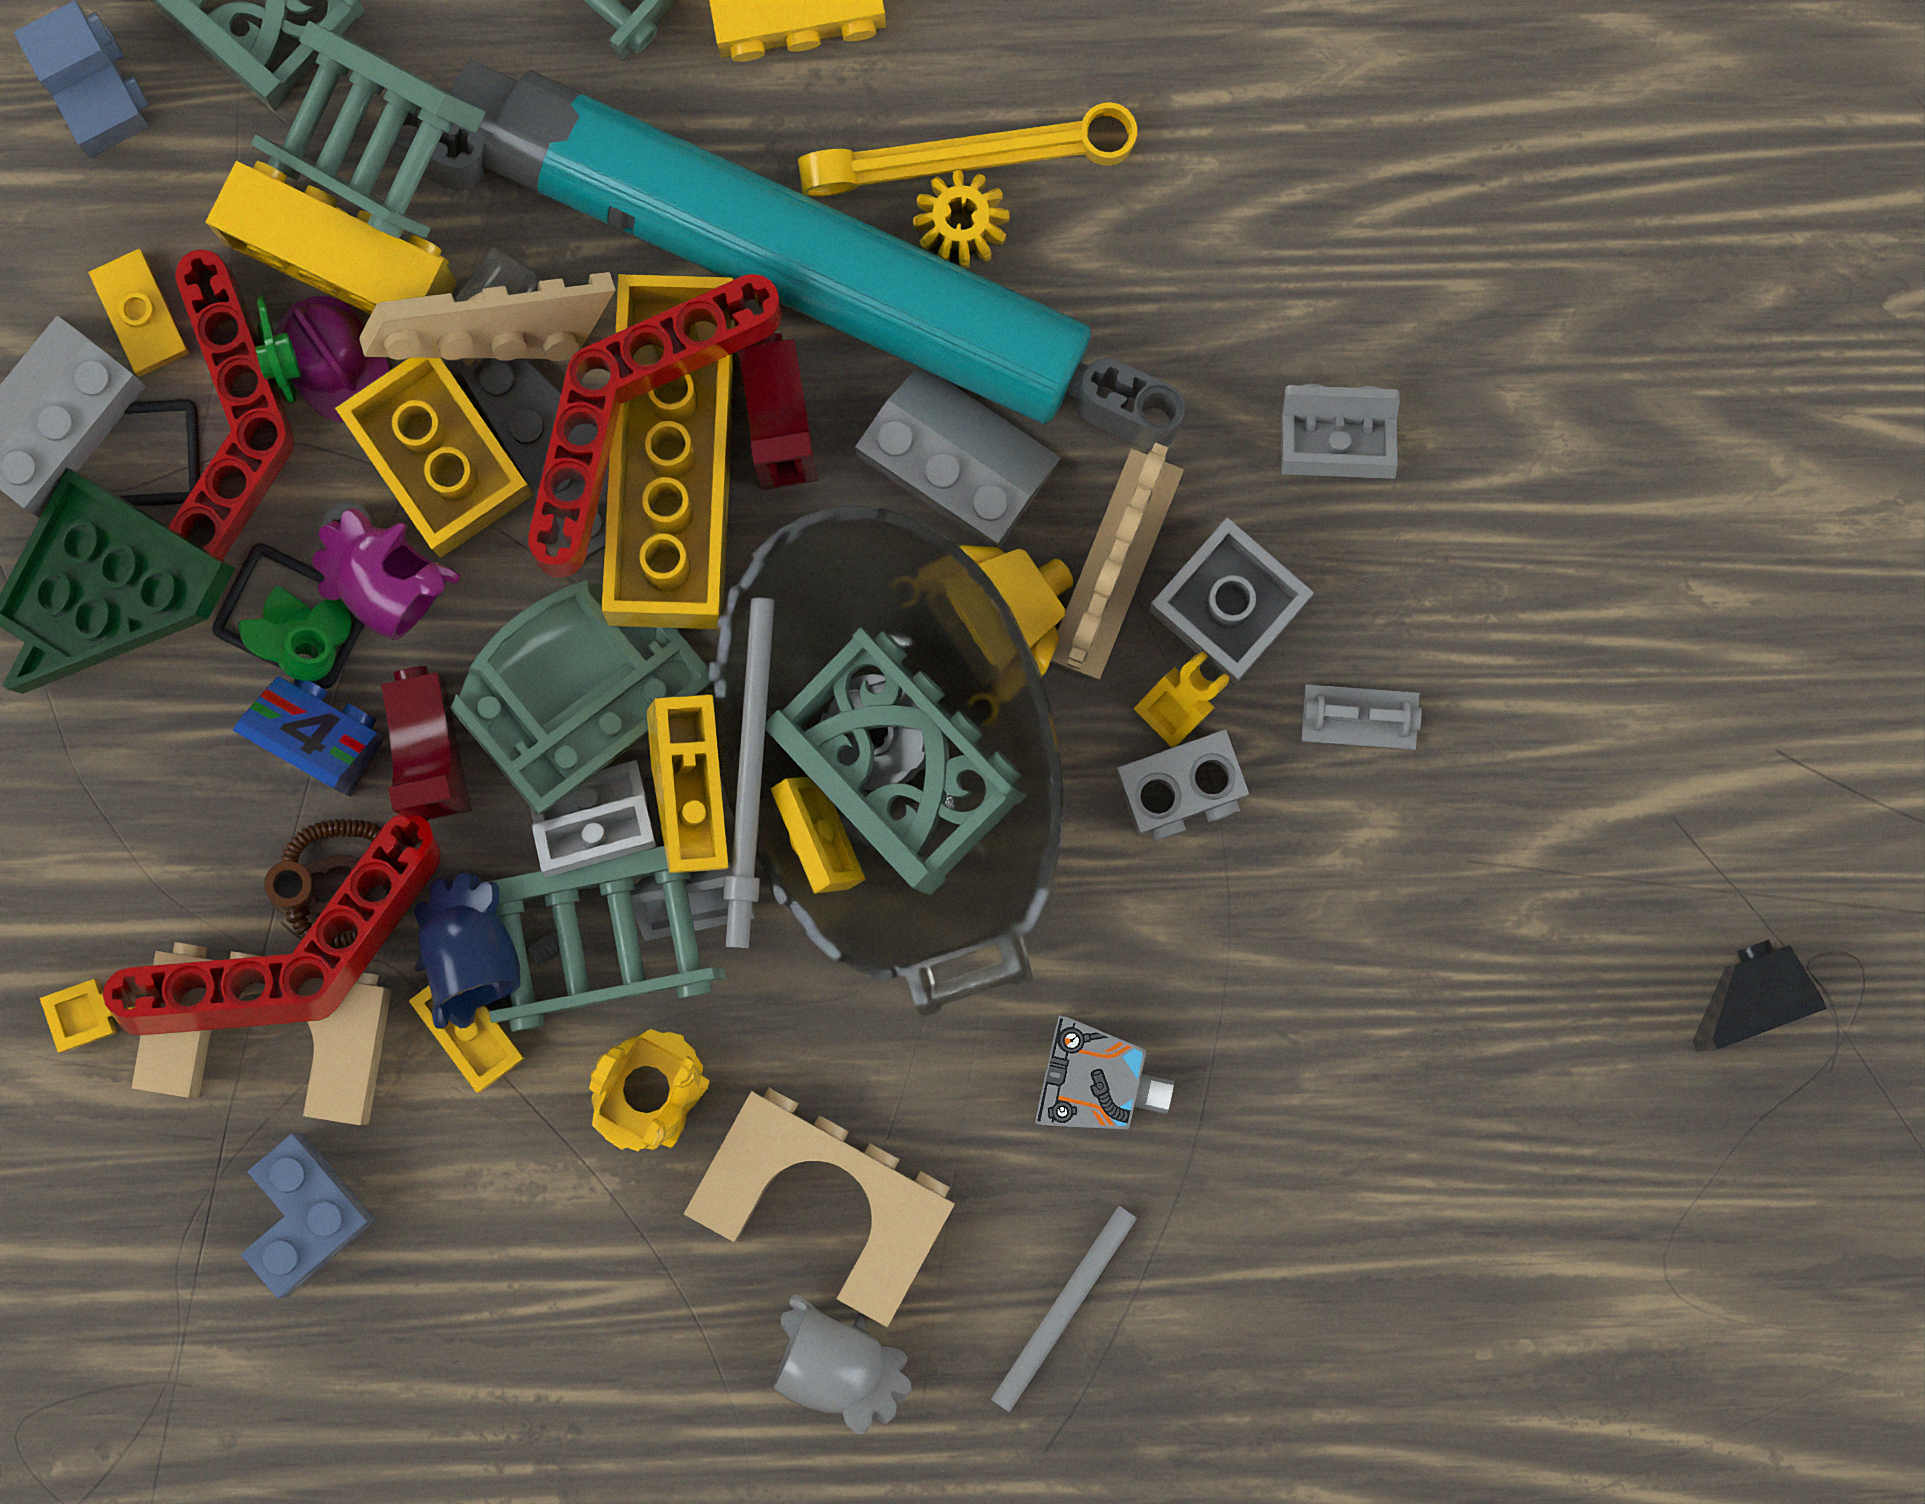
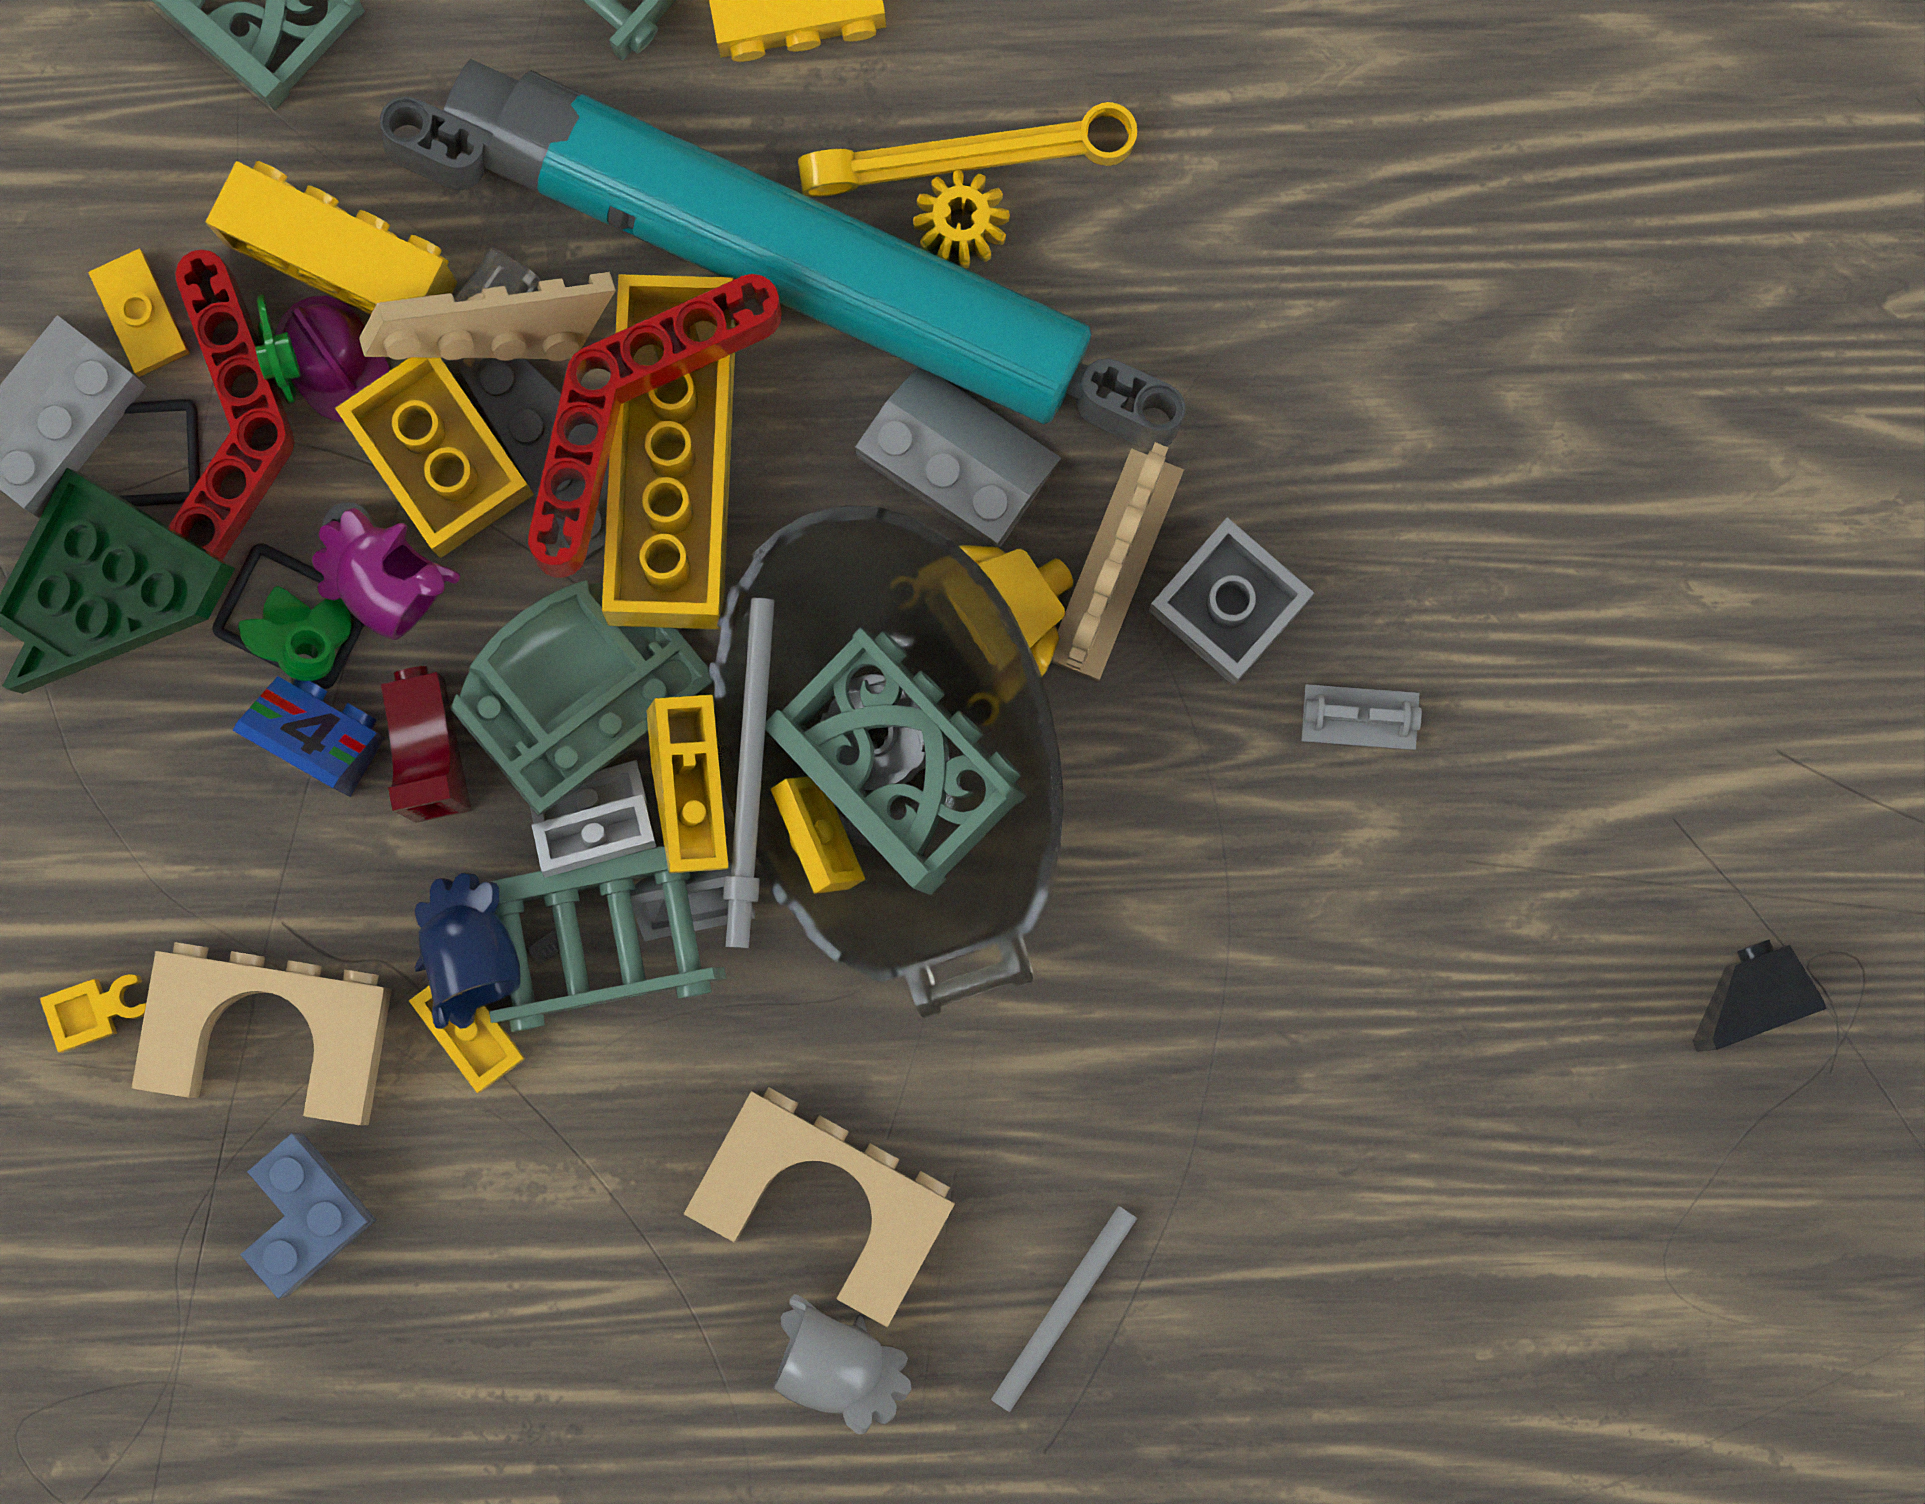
(79, 68): sand blue brick -> none
(286, 972): red beam -> none
(291, 884): reddish brown piece -> none
(404, 95): sand green fence -> none
(640, 1130): yellow piece -> none
(777, 413): dark red arch -> none
(1096, 1080): torso -> none
(1177, 771): light grey brick -> none
(1180, 701): yellow plate -> none
(1339, 431): light grey bracket -> none

